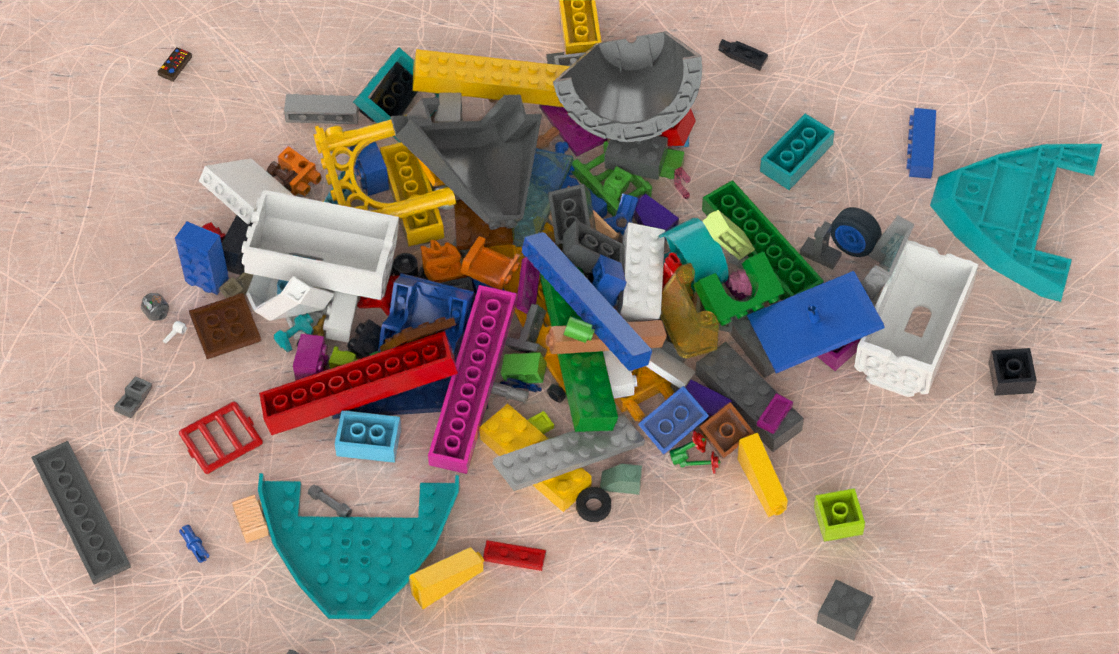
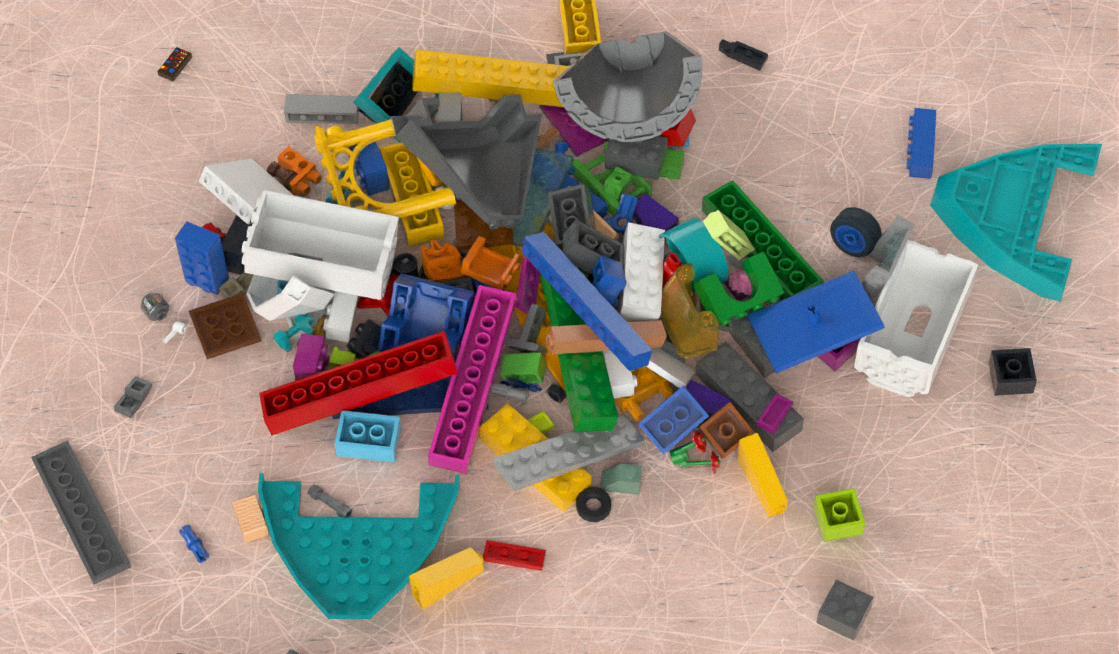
(222, 458): red bar -> none
(412, 334): reddish brown plate -> none
(579, 330): bright green brick -> none
(678, 175): clear pink piece -> none
(797, 151): teal brick -> none
(819, 248): dark grey bracket -> none

